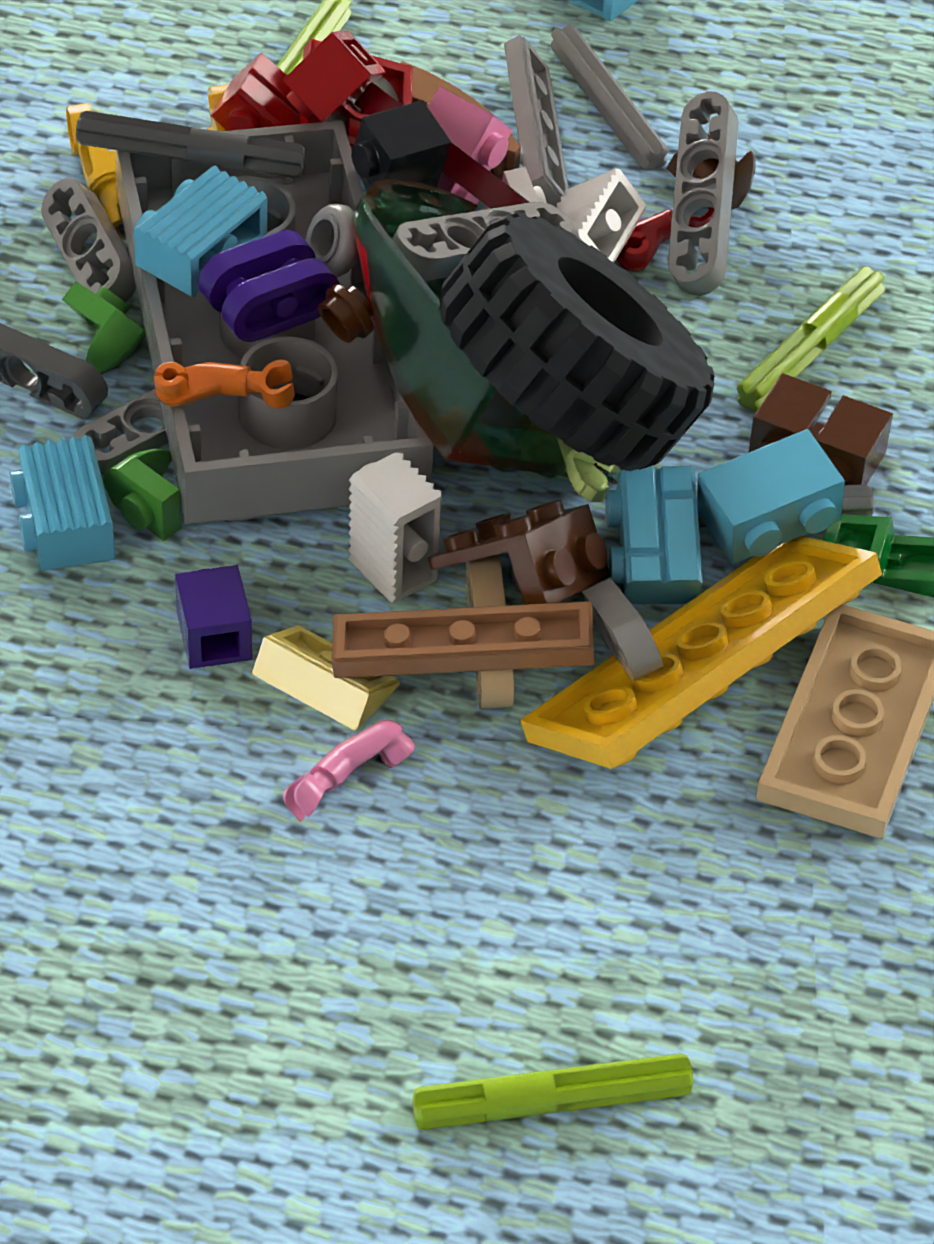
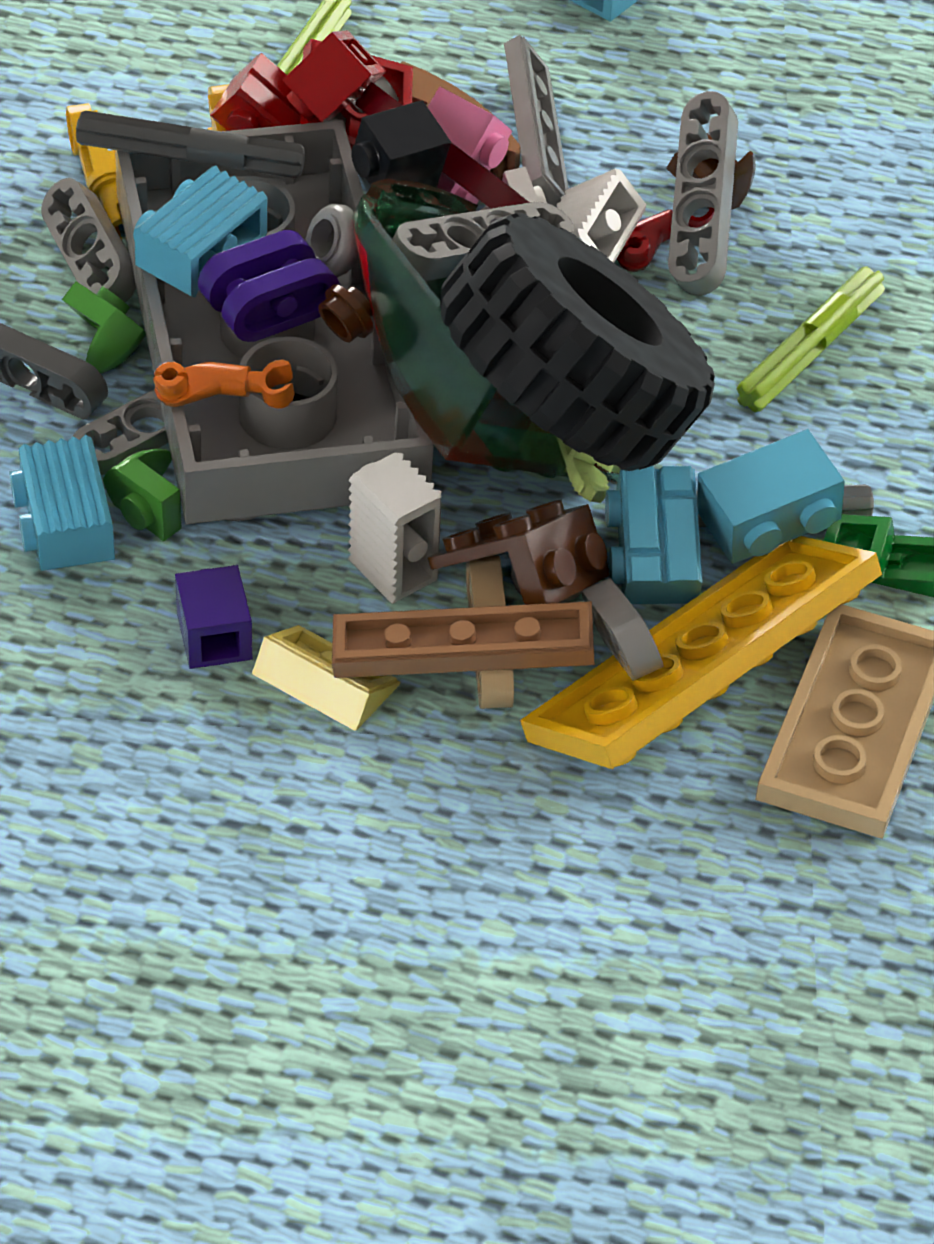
(331, 771): bright pink arm -> none
(552, 1091): lime axle -> none
(609, 98): light grey axle -> none
(851, 437): reddish brown piece -> none

